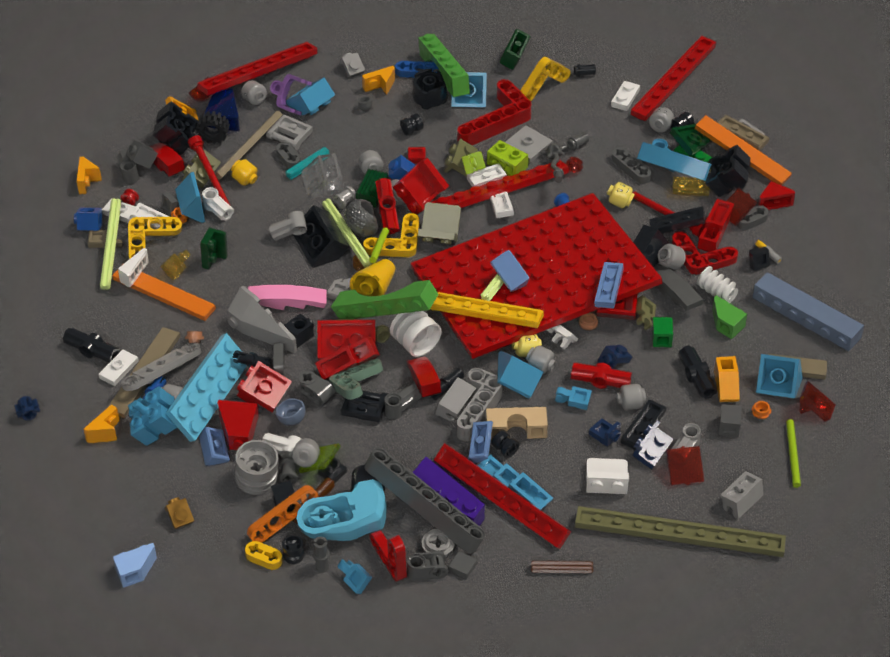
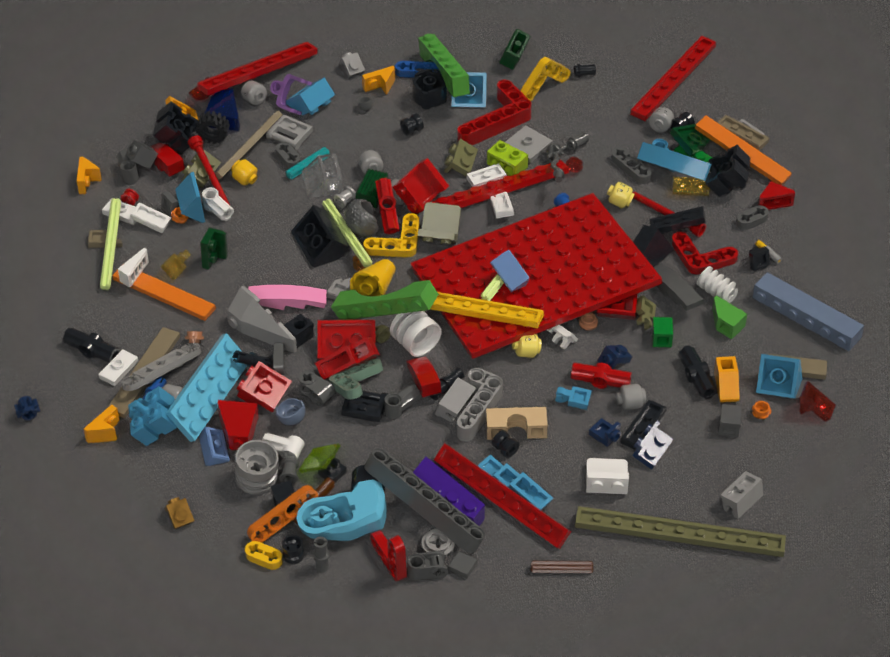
(88, 218): blue brick -> none
(134, 564): light blue slope -> none
(141, 232): yellow beam -> none
(294, 224): light grey piece -> none
(305, 452): light grey head -> none
(356, 576): dark azure plate -> none
(379, 244): lime bar -> none
(399, 167): blue brick -> none
(416, 154): red tile -> none
(473, 162): lime bracket -> none
(480, 441): medium blue slope -> none
(517, 374): dark azure slope -> none
(541, 358): light grey head -> none
(609, 285): medium blue plate -> none
(625, 95): white plate -> none
(671, 256): light grey head -> none
(685, 465): clear red piece -> none
(690, 436): light grey piece -> none
(715, 225): red slope -> none
(742, 205): clear red piece -> none
(793, 453): lime bar -> none

